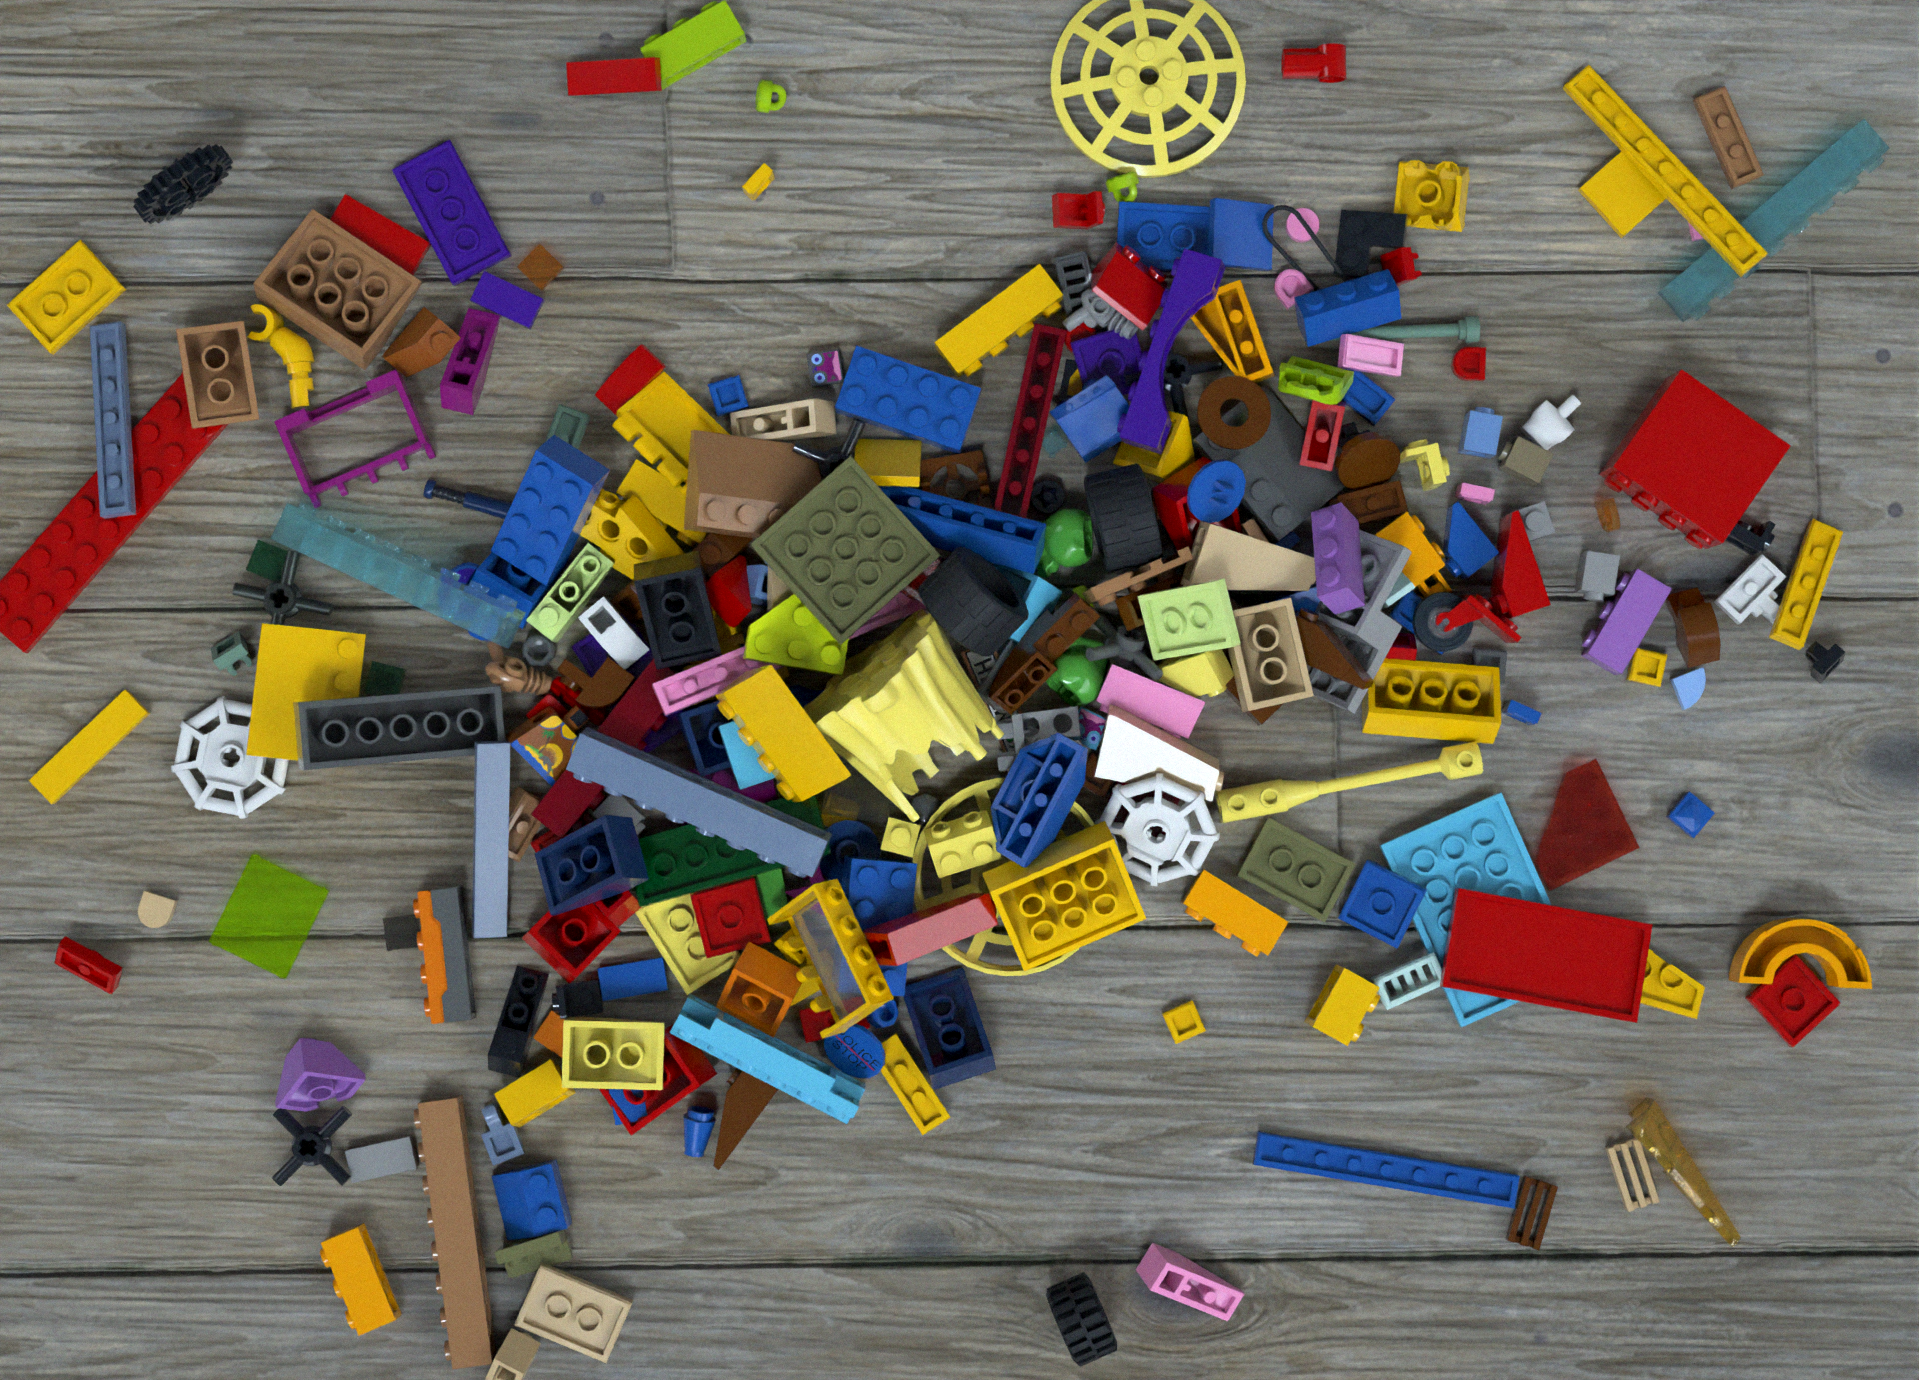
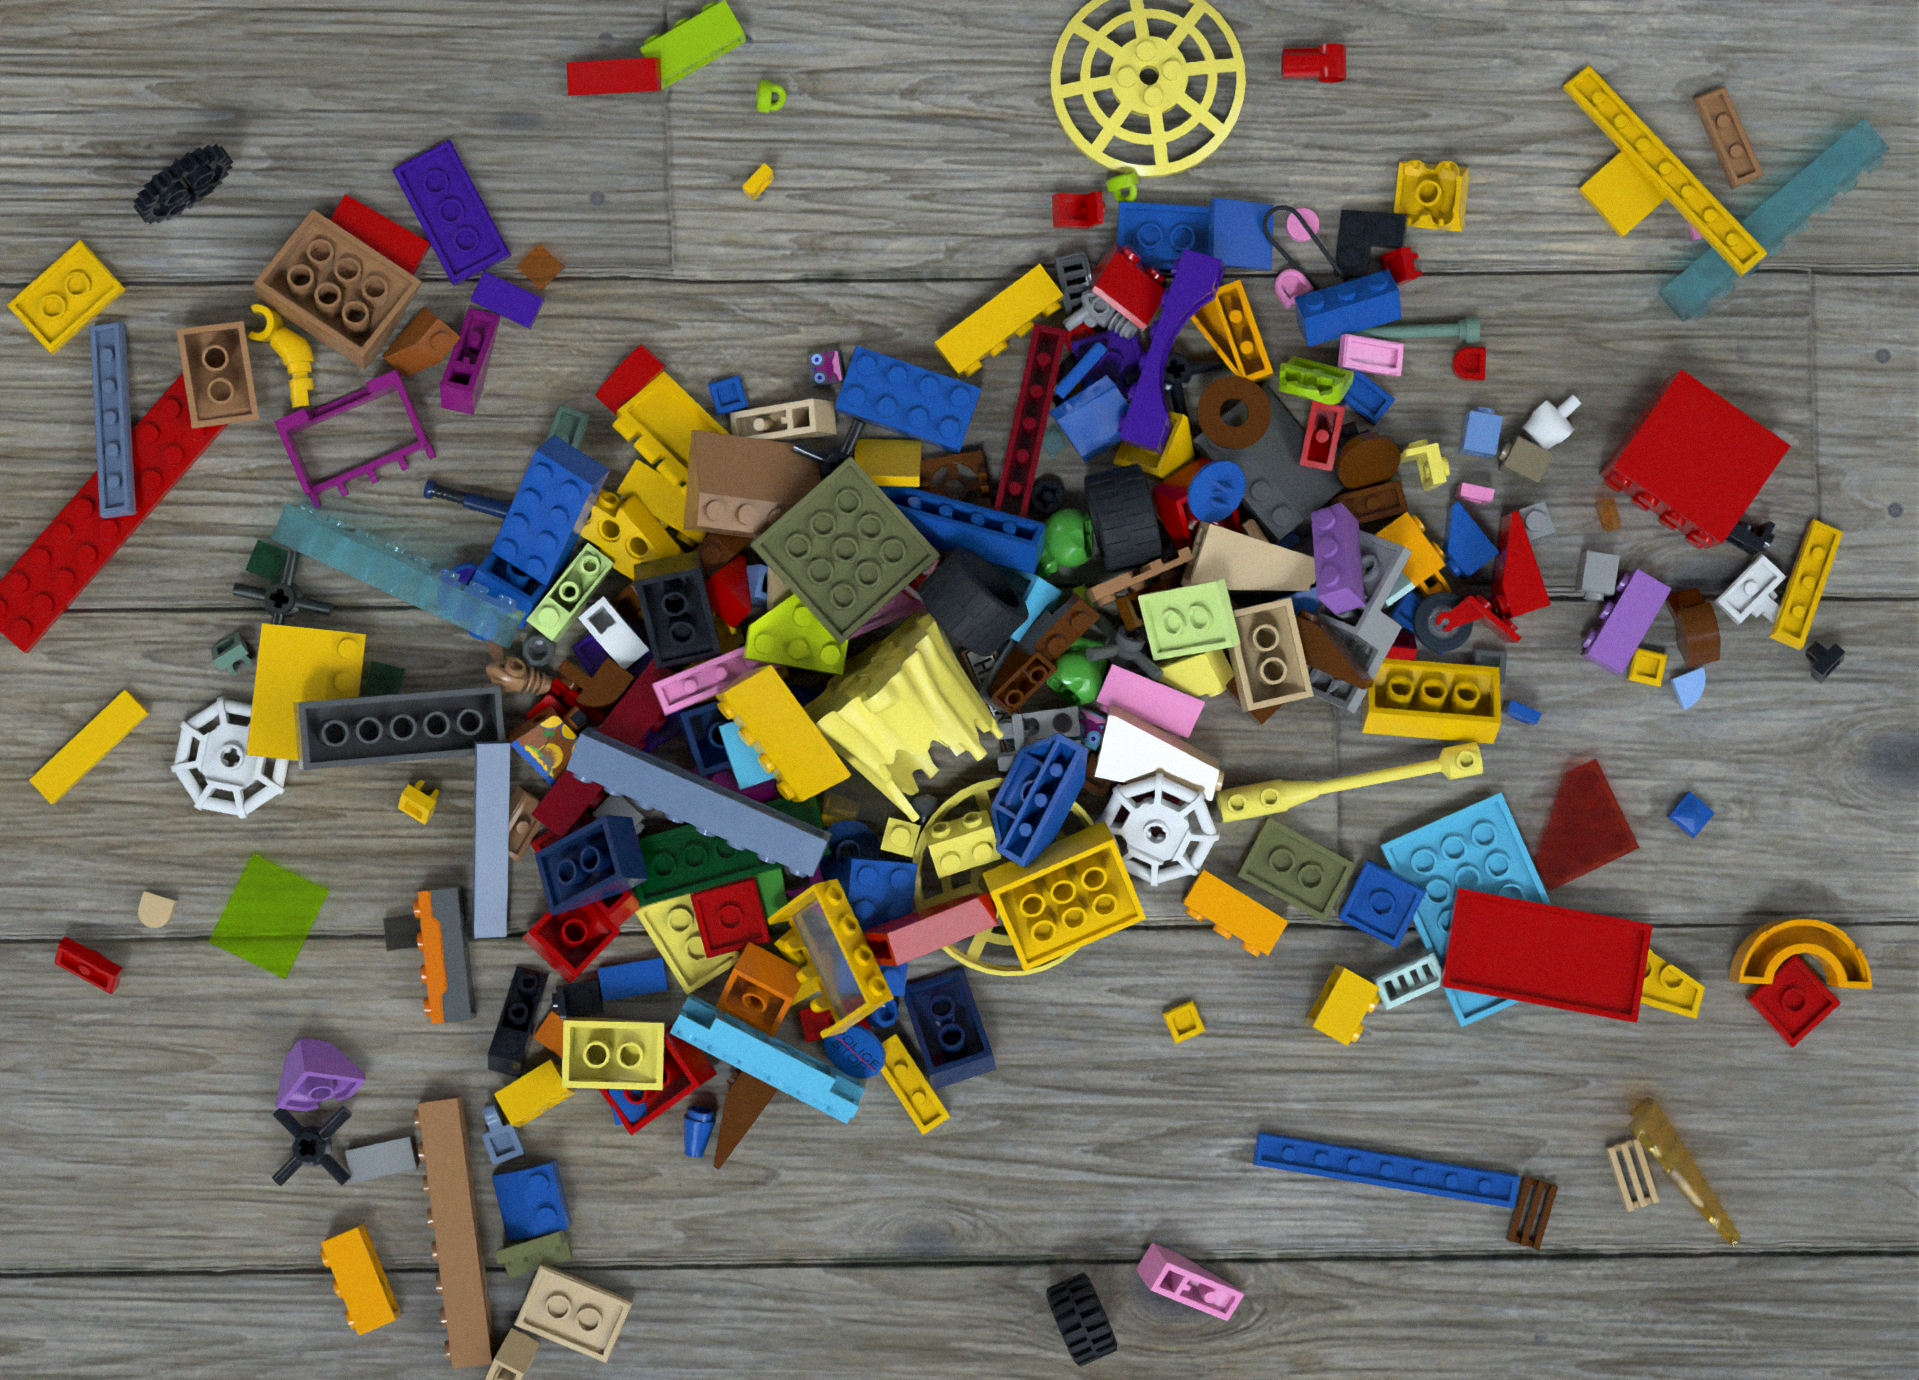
(417, 803): none -> yellow tile
(1080, 370): none -> blue tile

